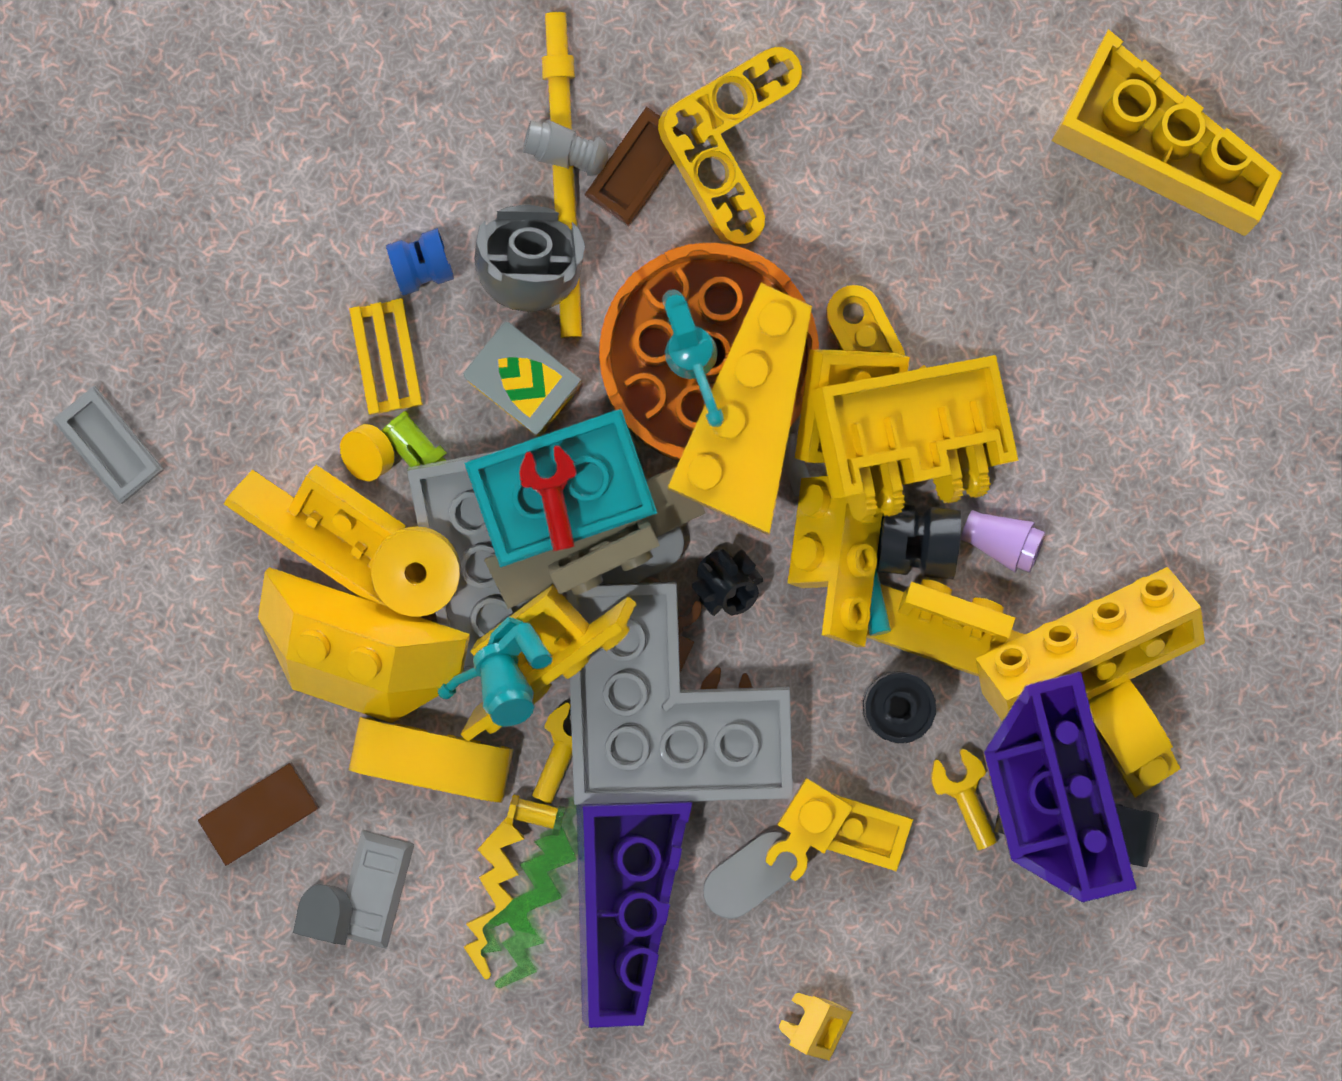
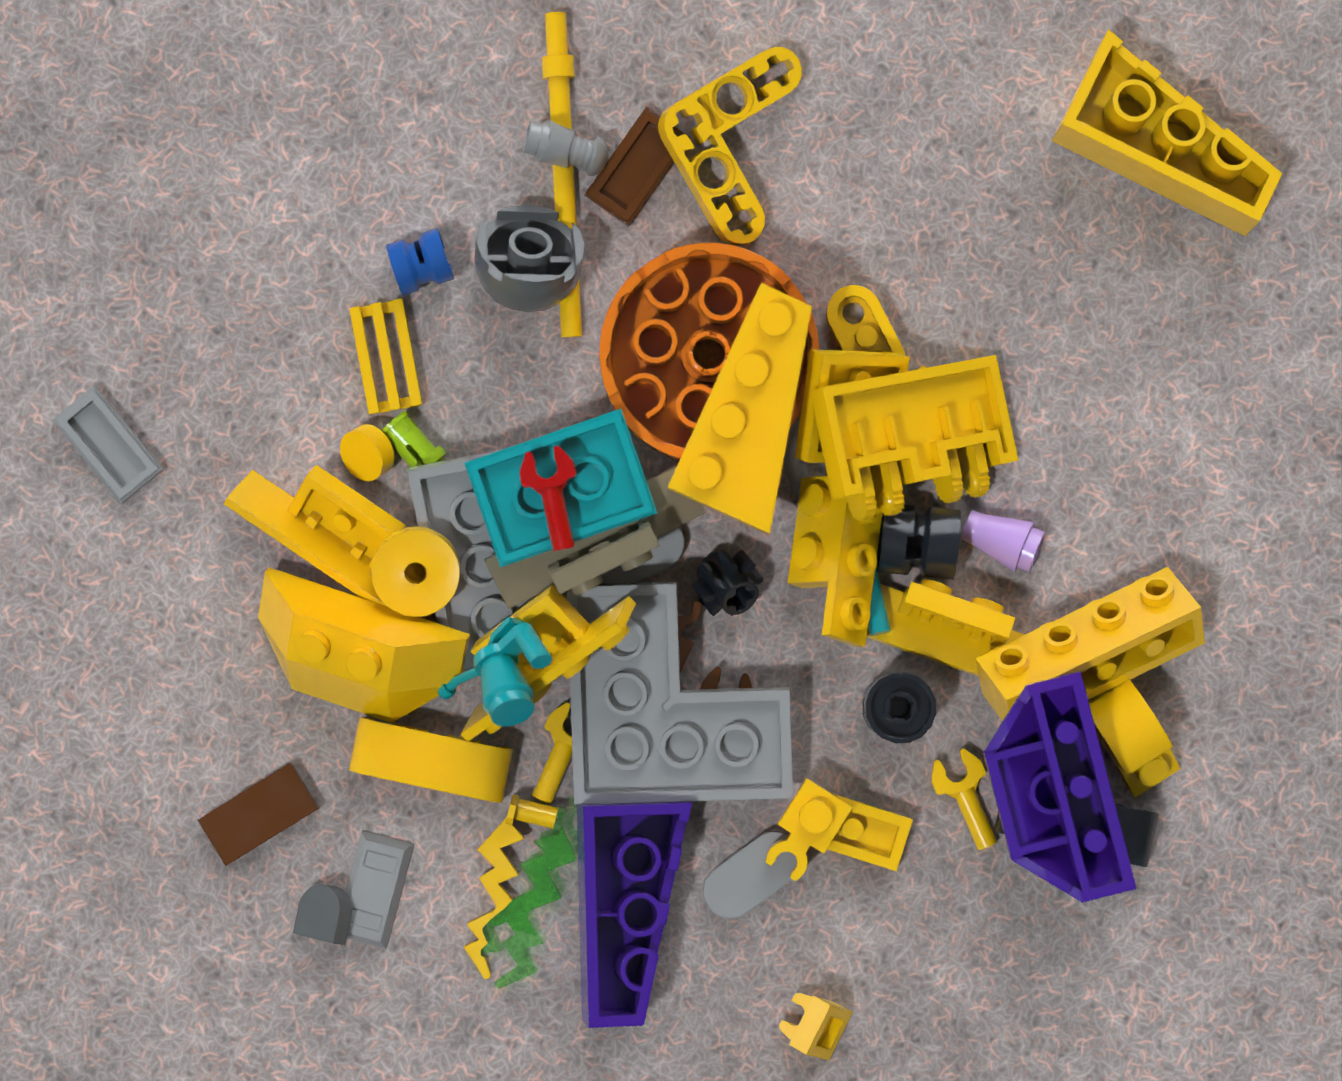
(522, 379): light grey piece -> none
(691, 351): teal piece -> none

